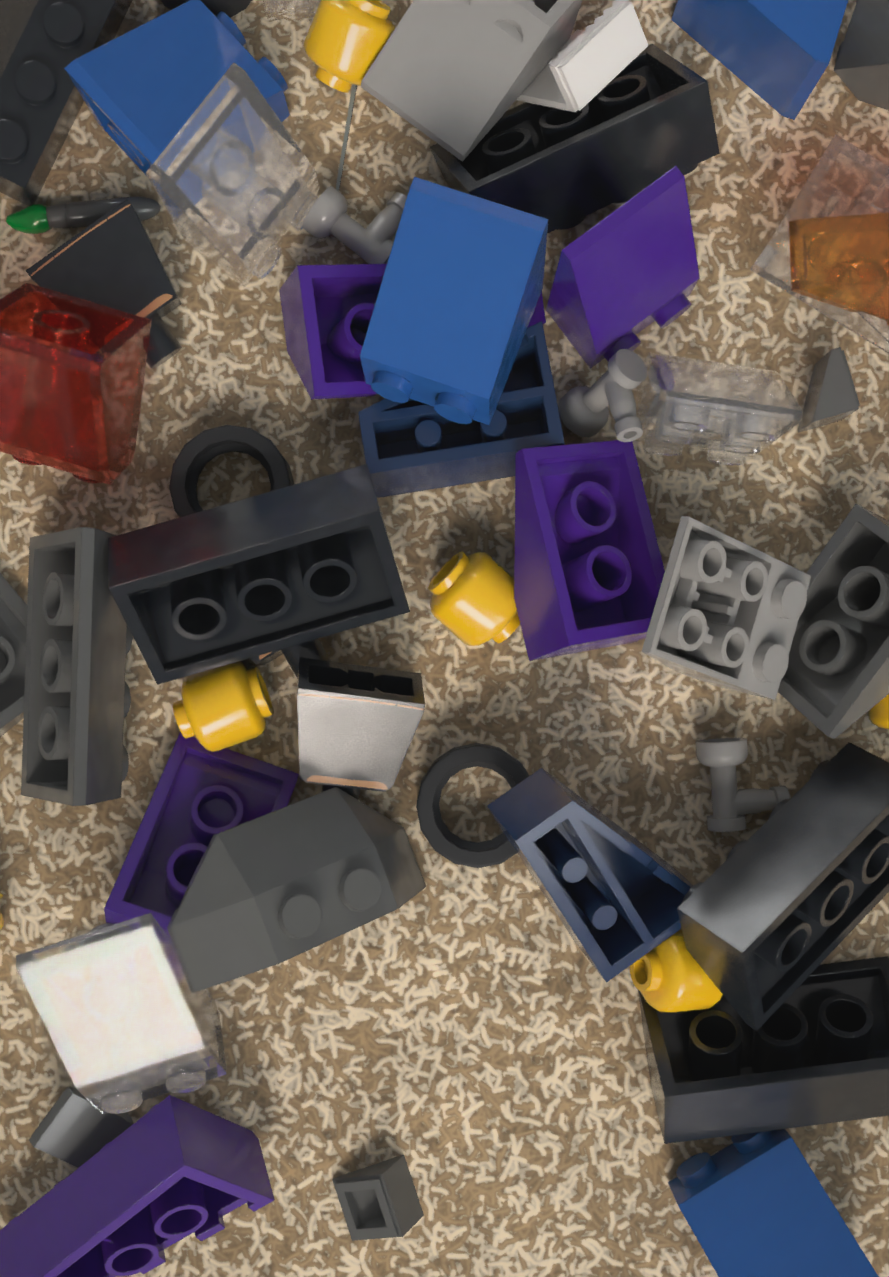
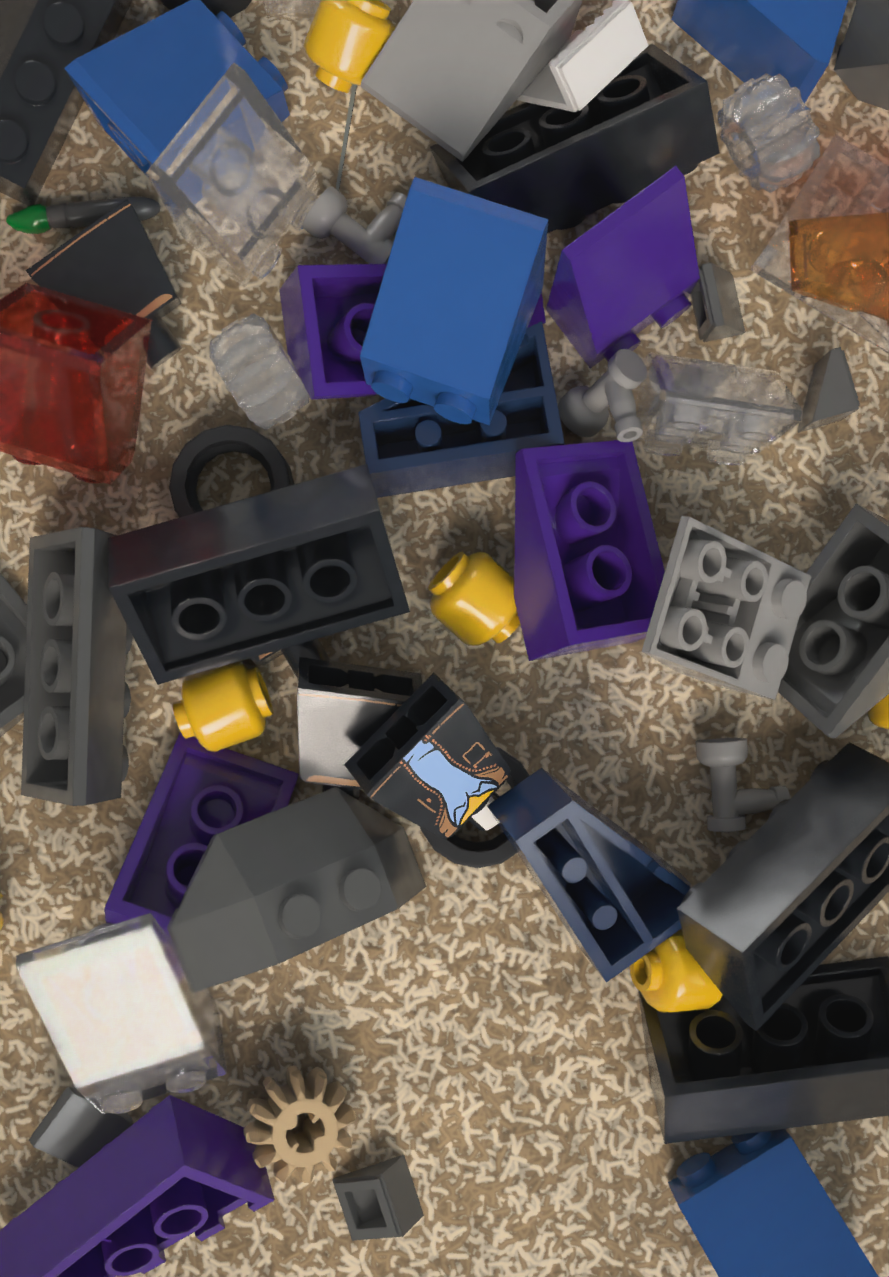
(258, 371): none -> clear gear
(279, 1115): none -> tan gear
(432, 763): none -> torso
(716, 304): none -> dark grey slope
(769, 132): none -> clear gear

